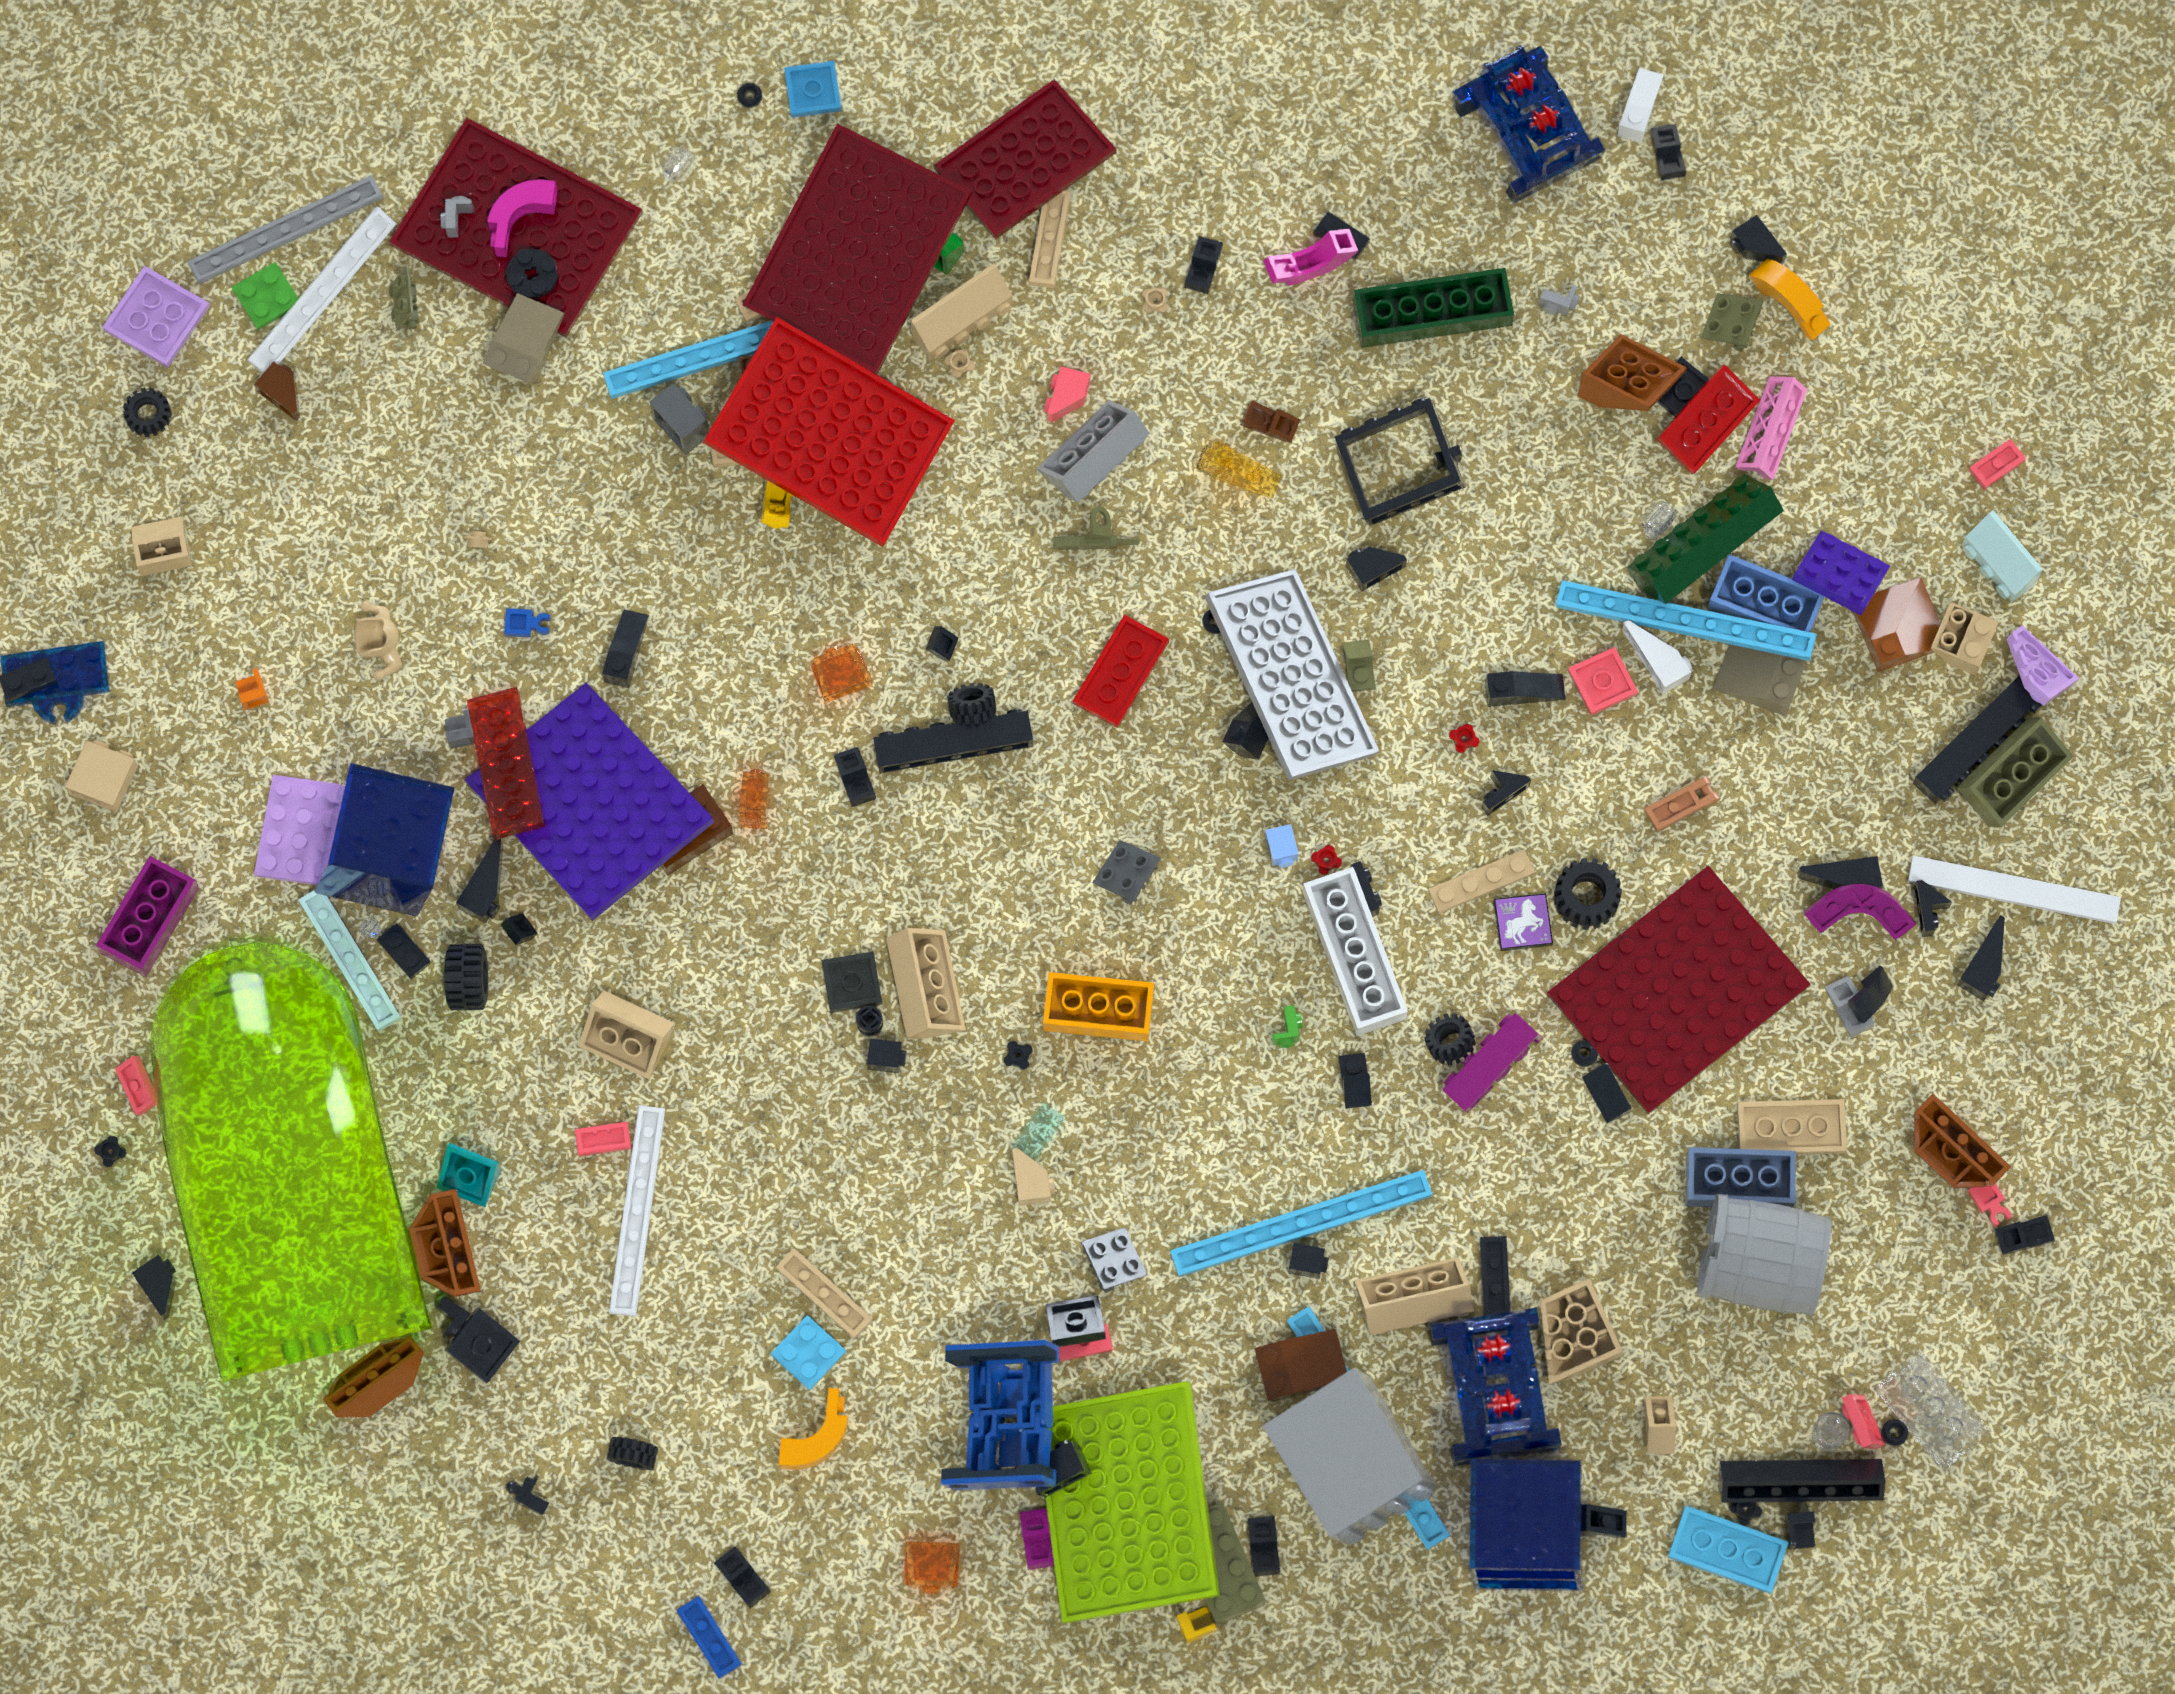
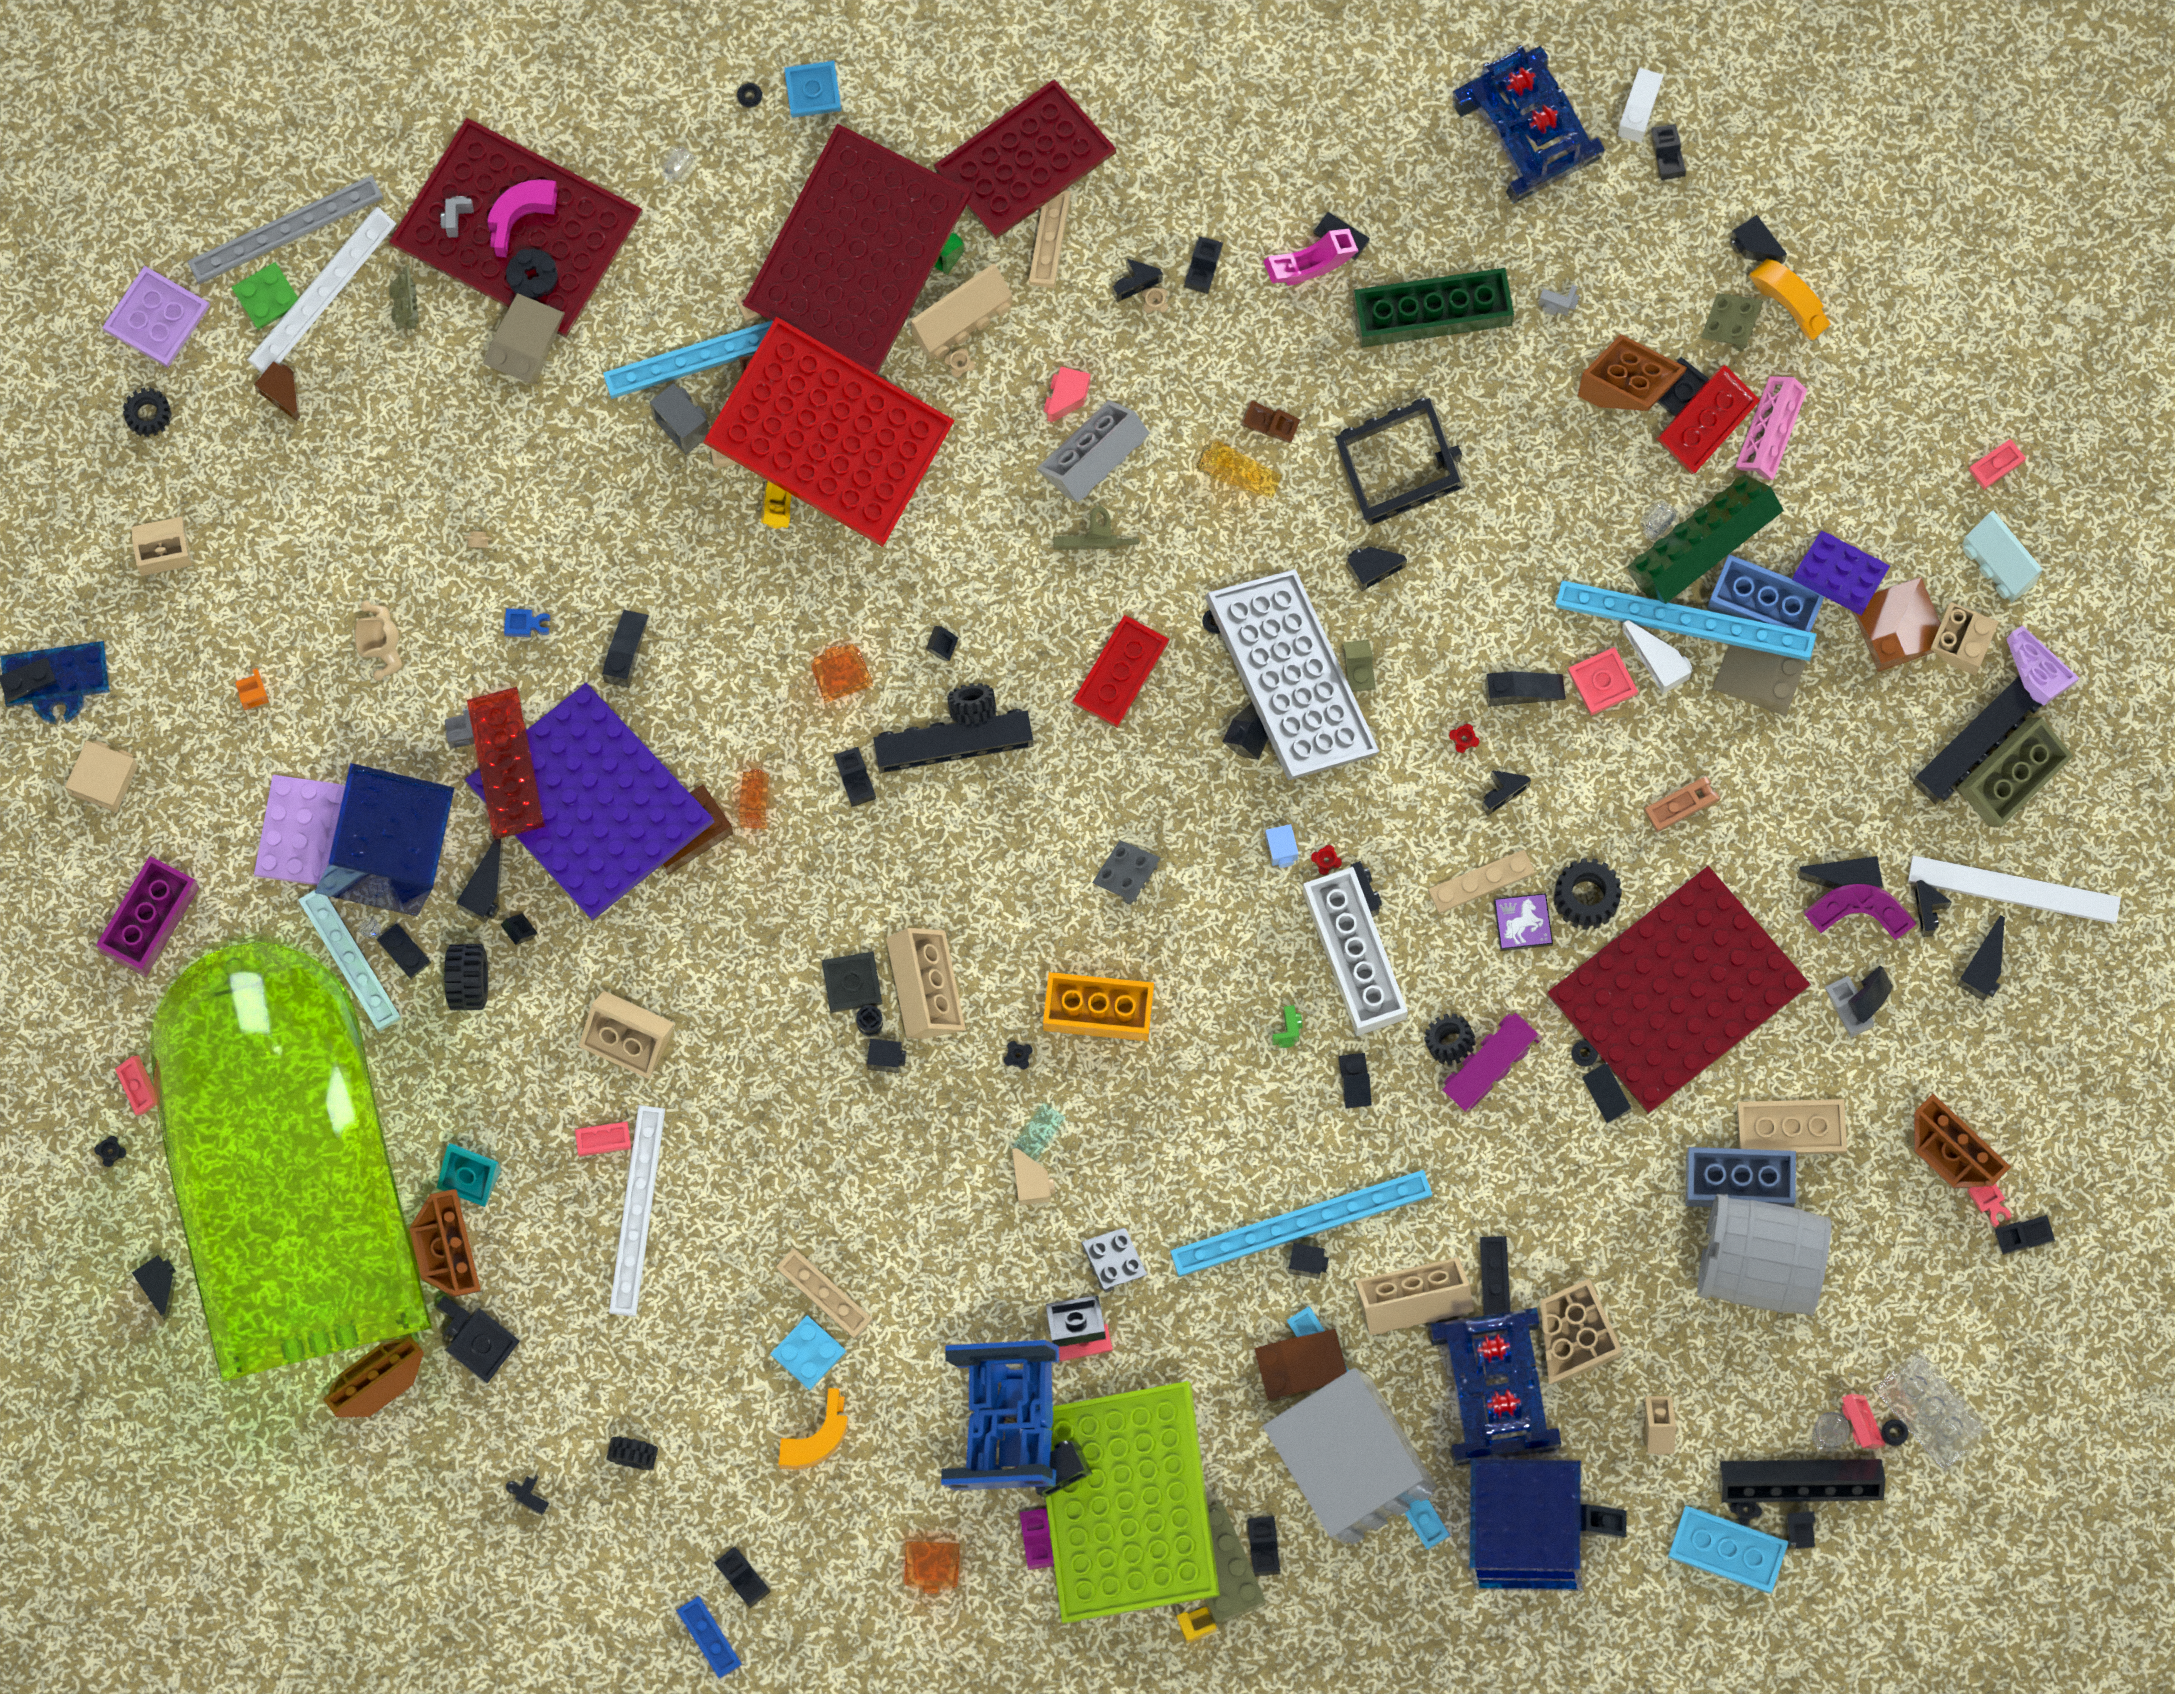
(1142, 278): none -> black slope

